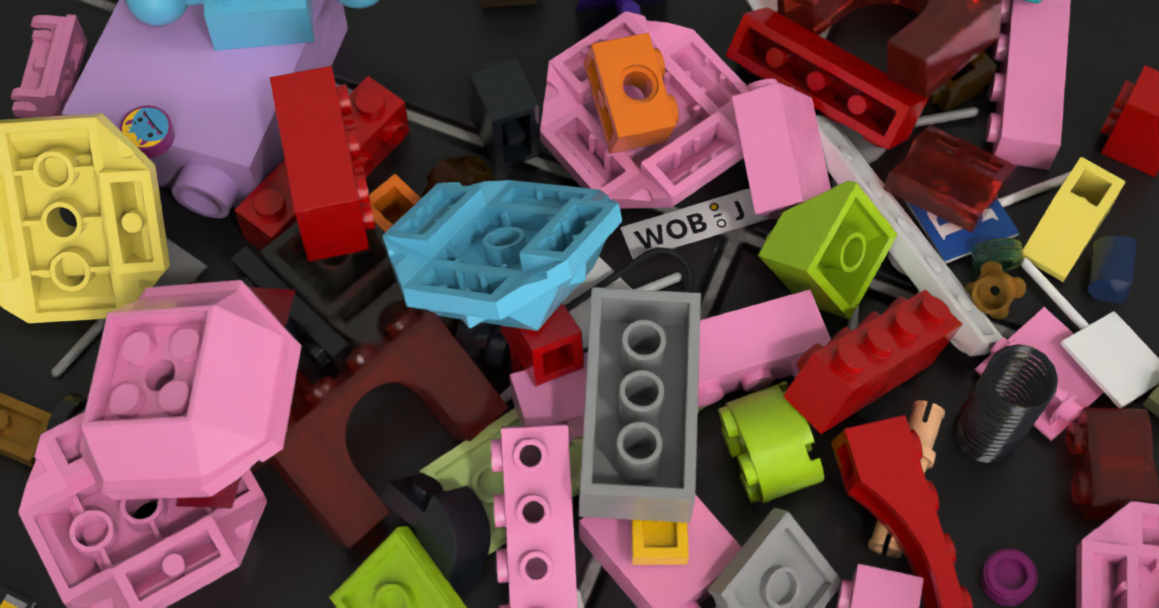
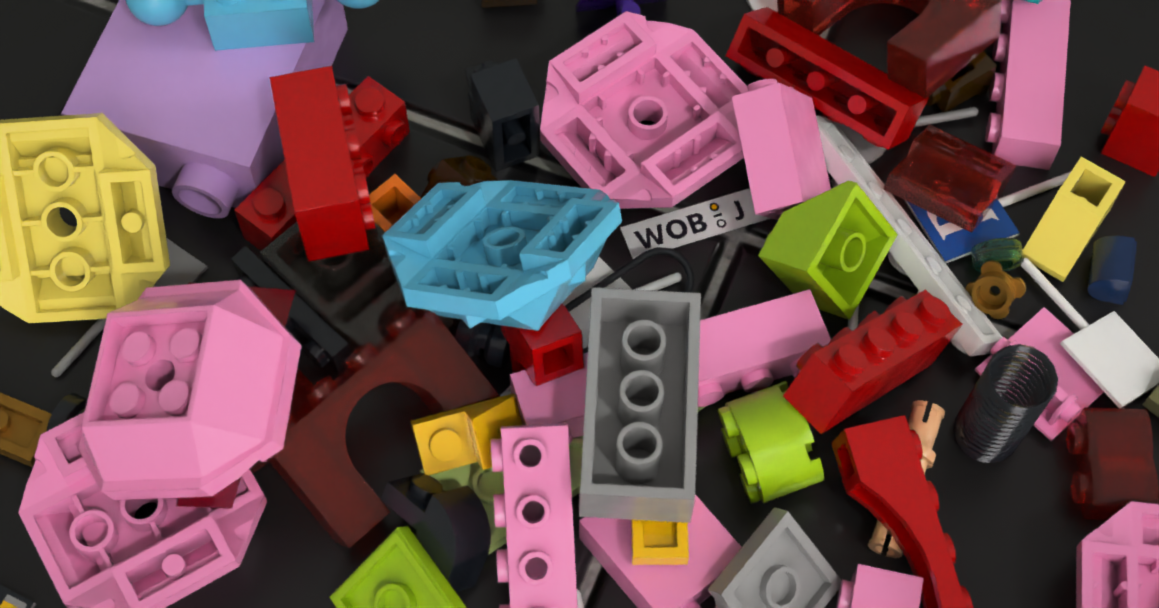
(51, 67): bright pink hinge -> none
(149, 130): tile -> none
(463, 434): none -> yellow slope
(624, 120): orange brick -> none
(1008, 577): magenta tile -> none

